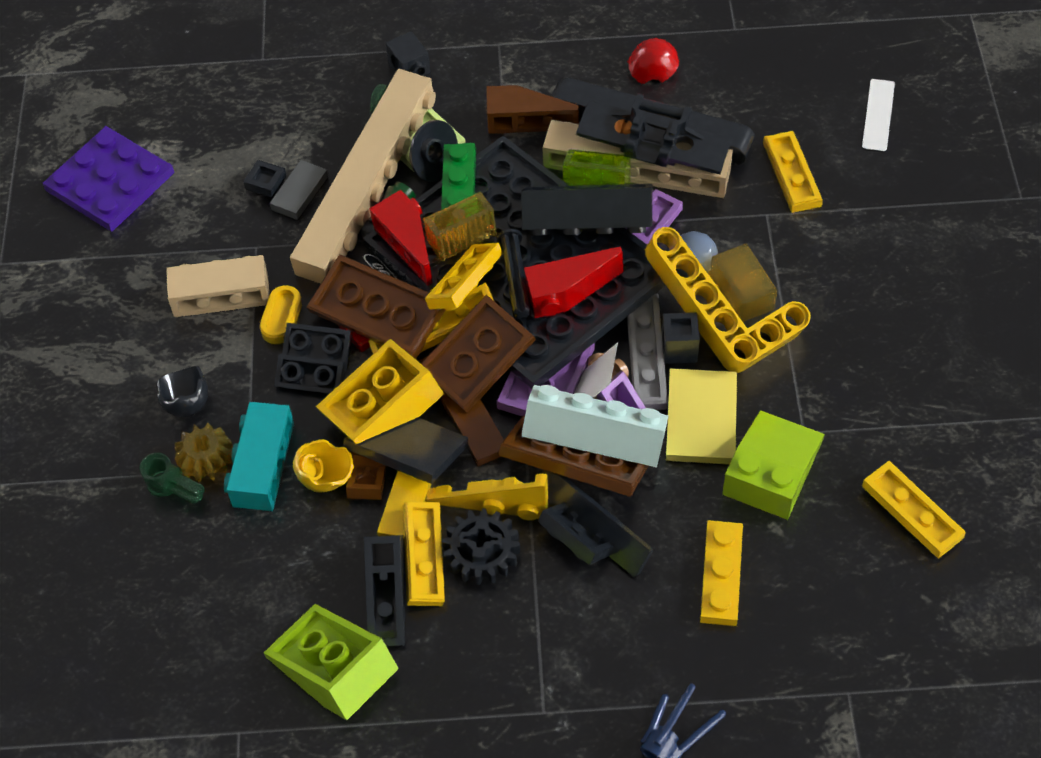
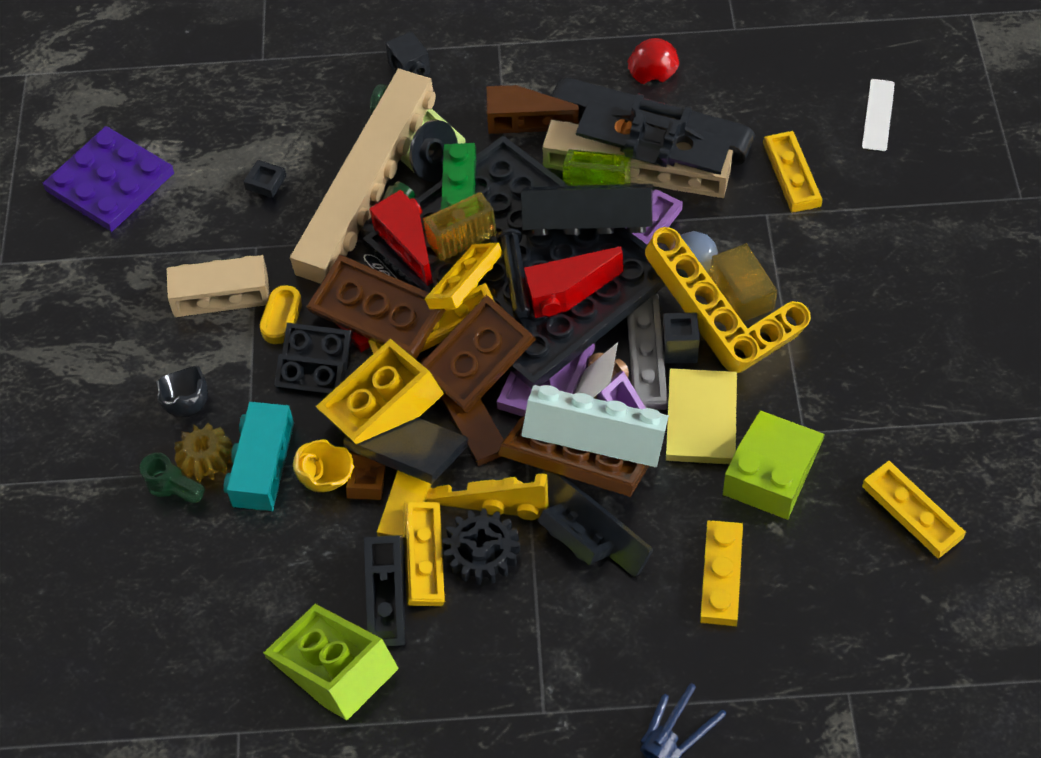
(298, 189): dark grey tile -> none

